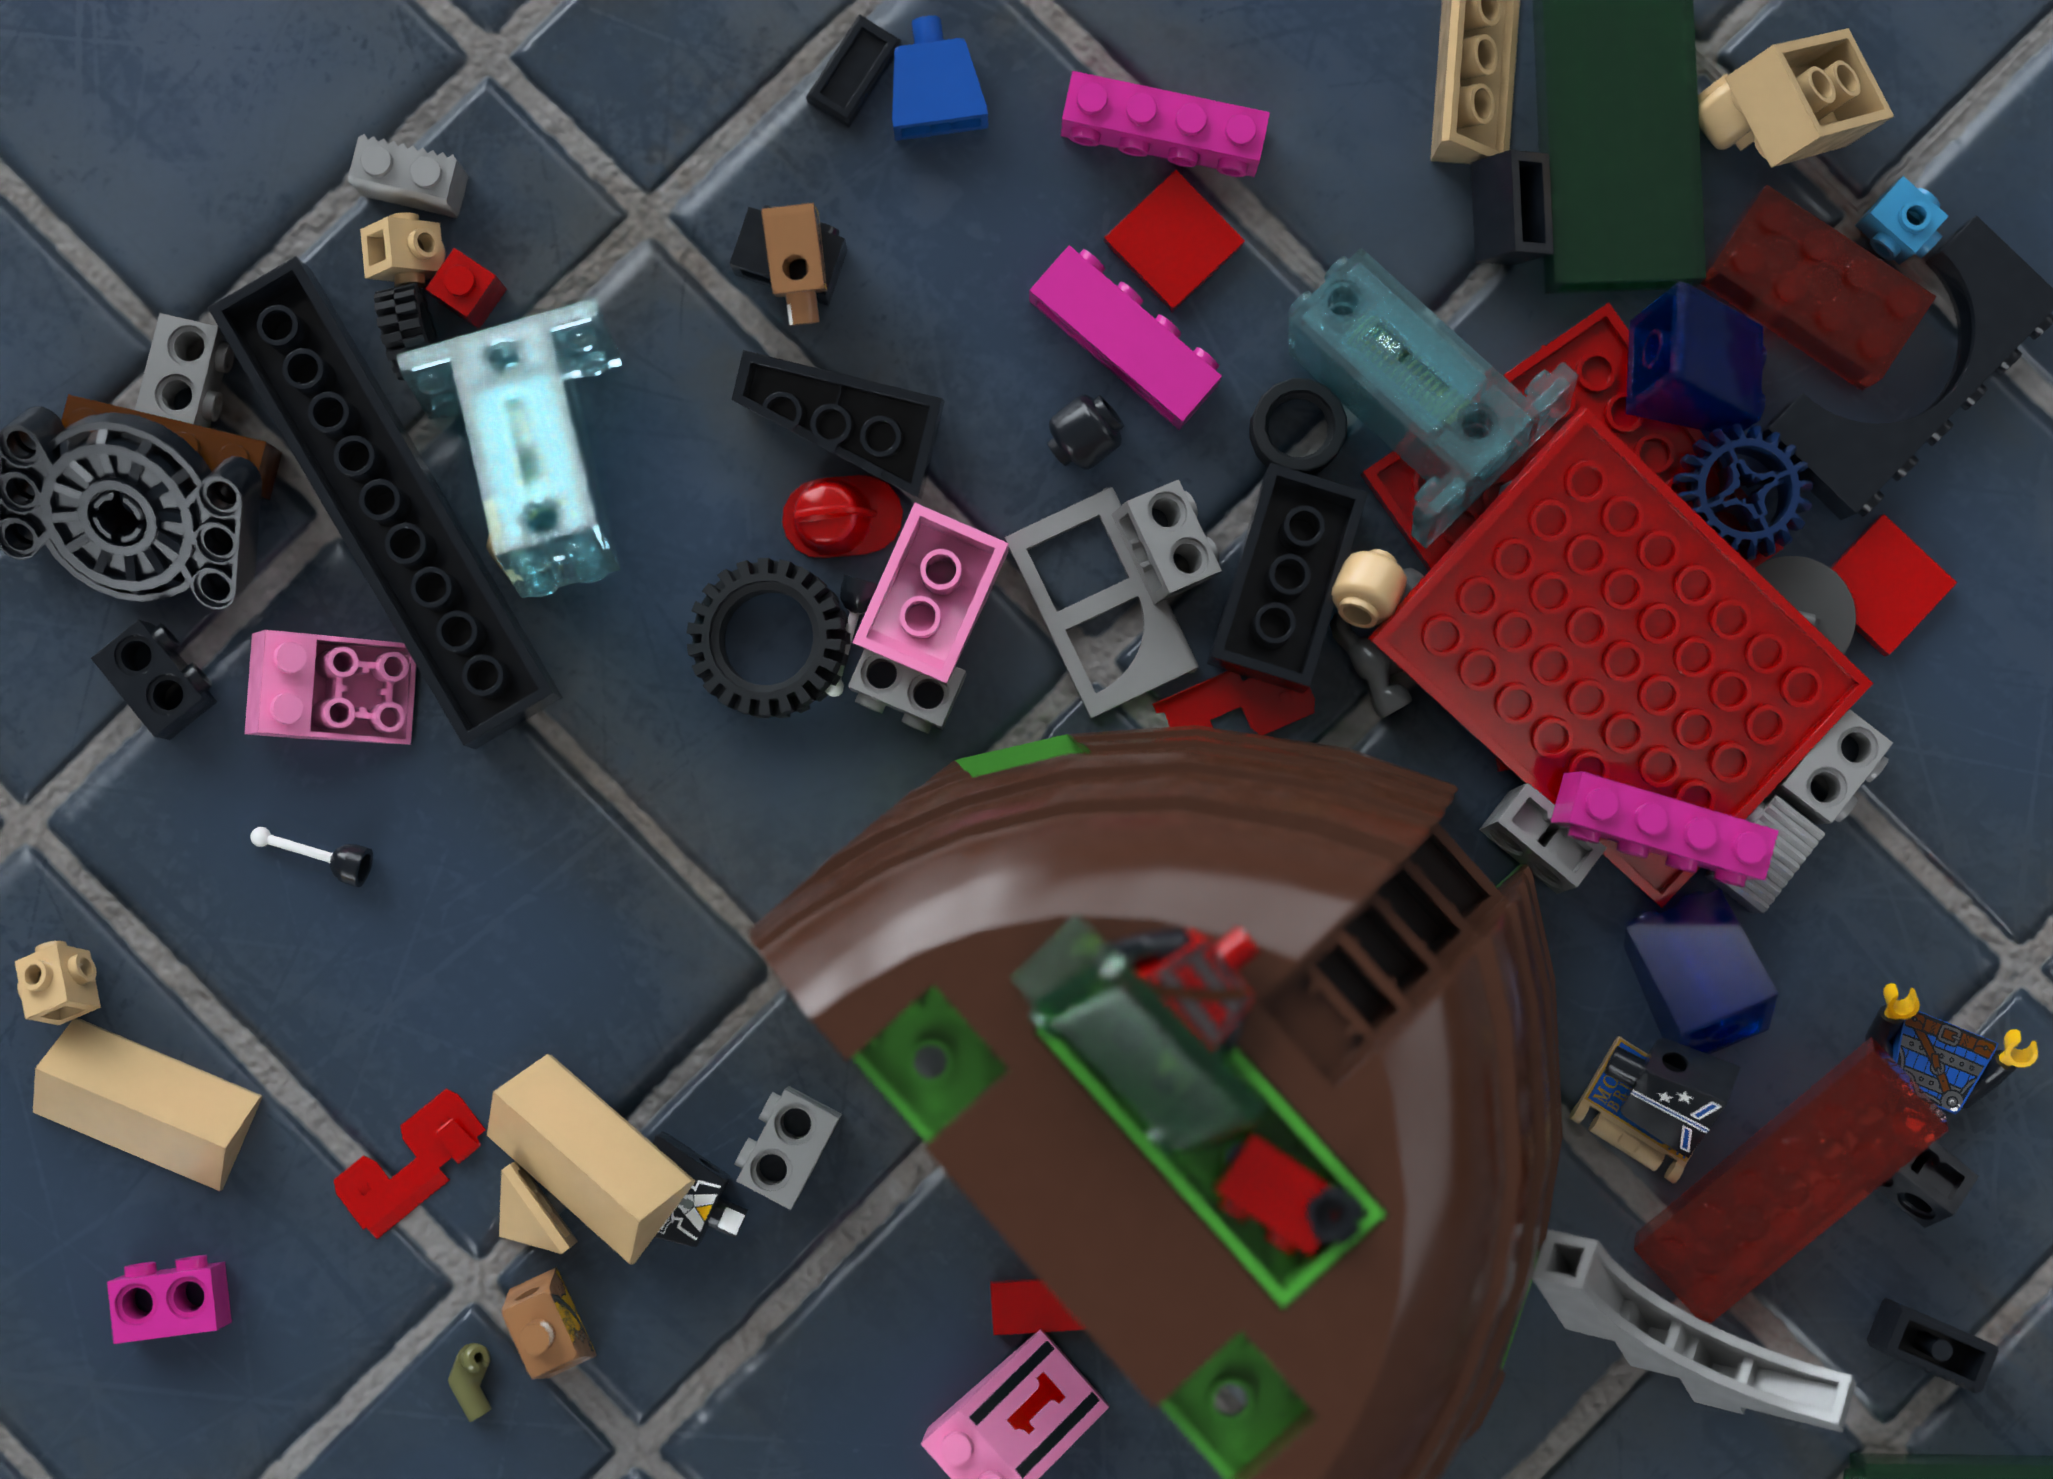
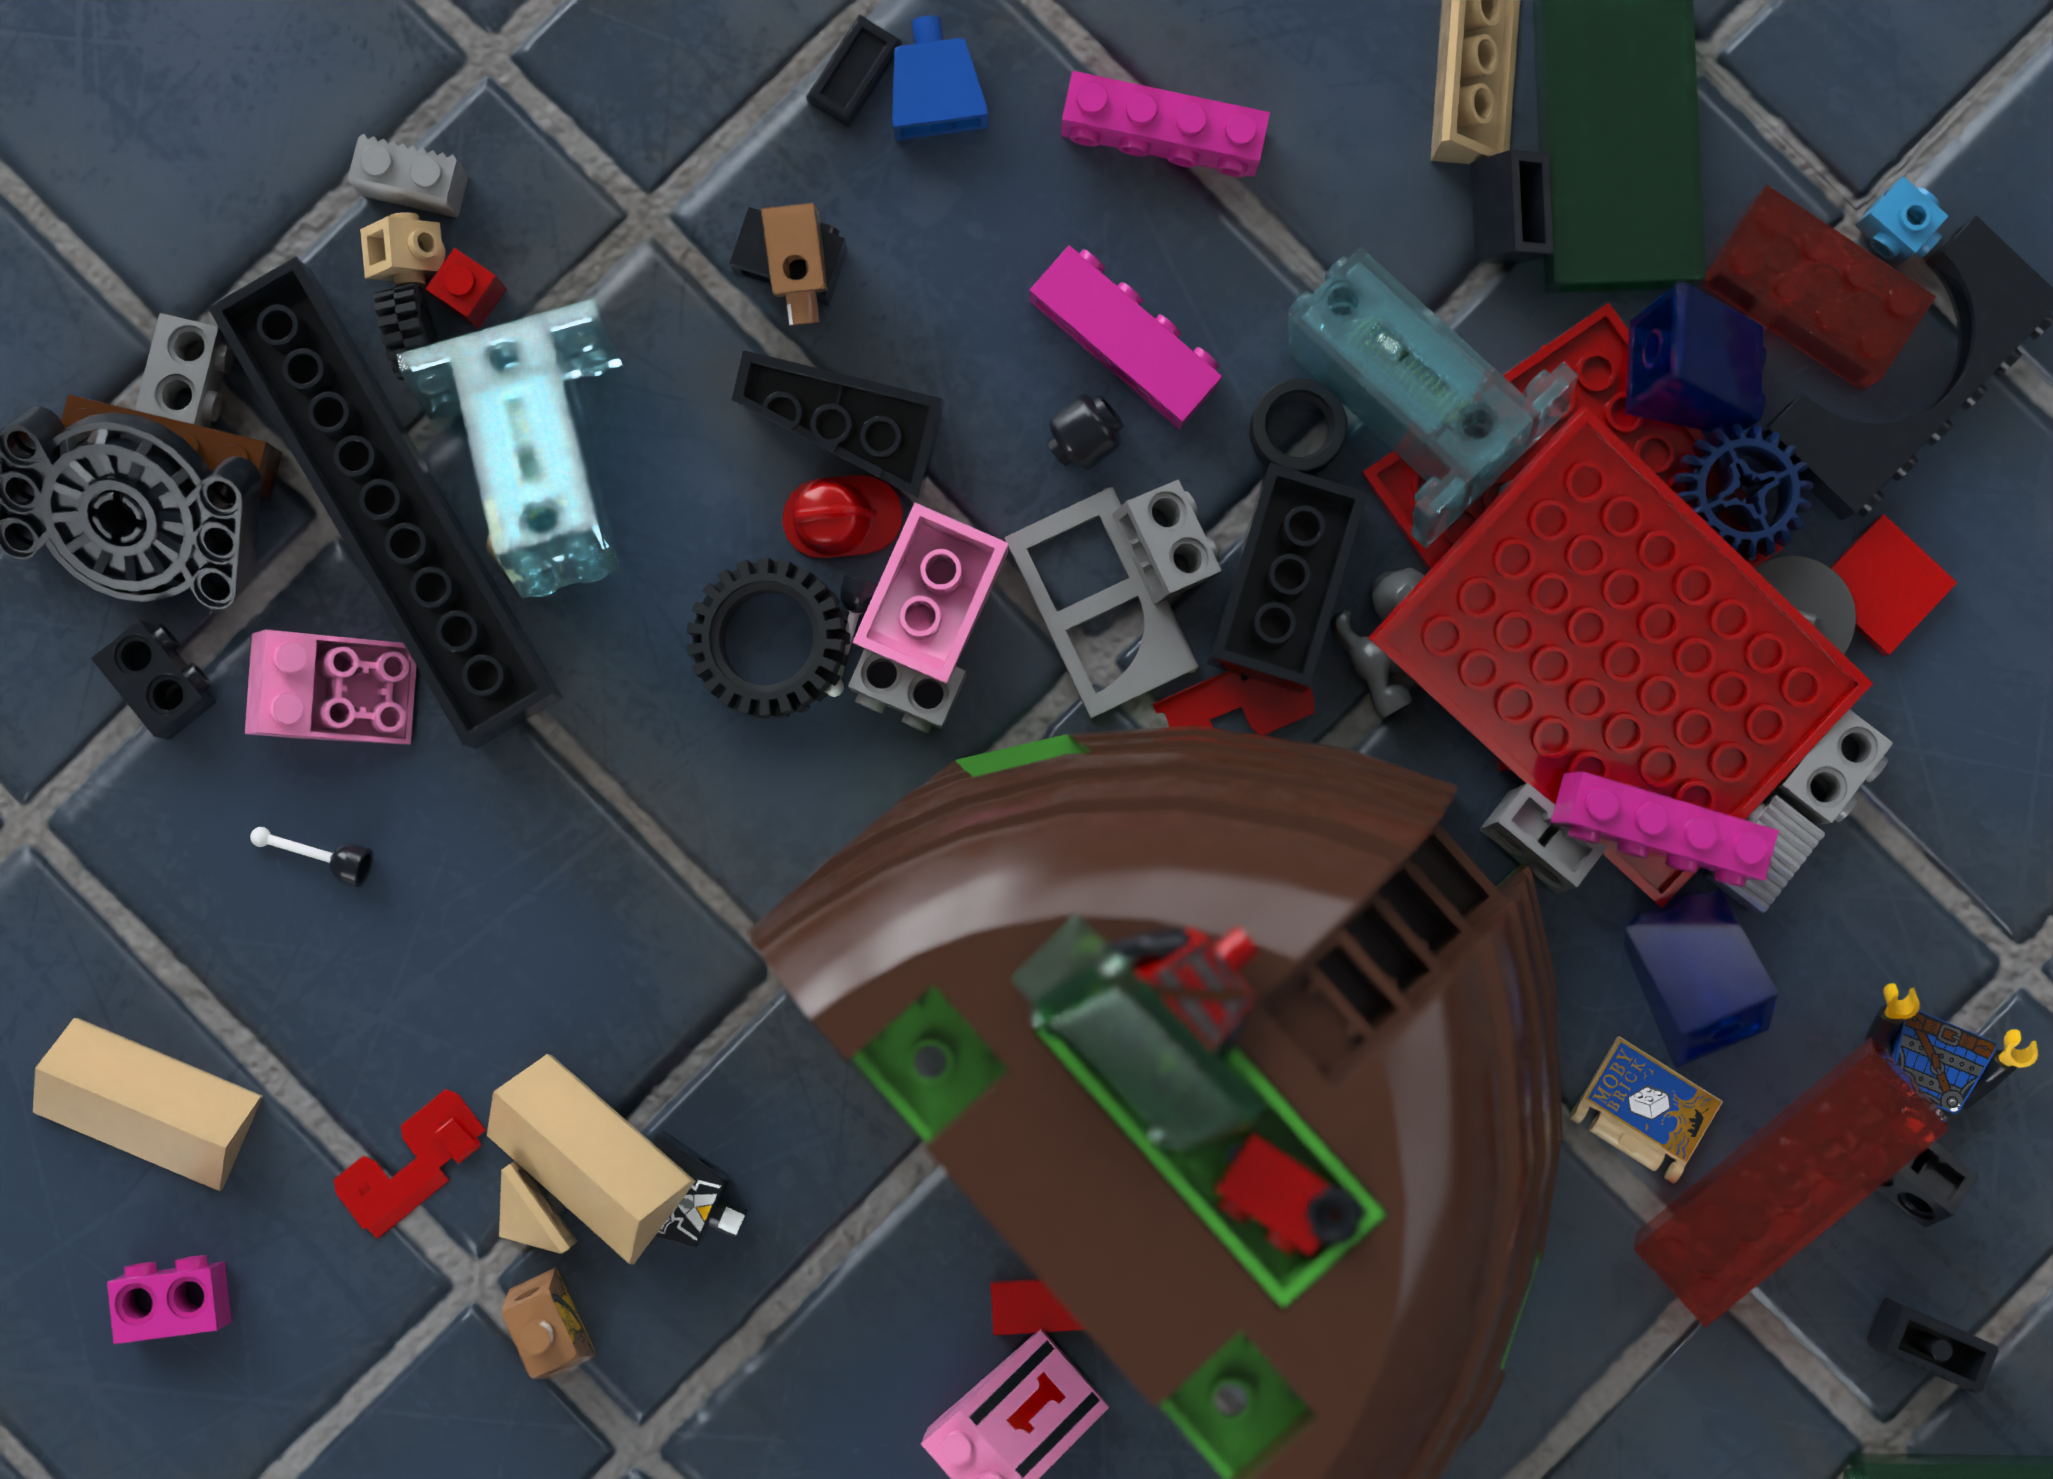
(57, 983): tan brick -> none
(466, 1379): olive arm -> none
(798, 1152): light grey brick -> none
(1174, 240): red tile -> none
(1369, 588): tan head -> none
(1673, 1091): black torso -> none
(1716, 1368): light grey arch -> none
(1721, 119): tan head -> none
(1808, 97): tan brick -> none

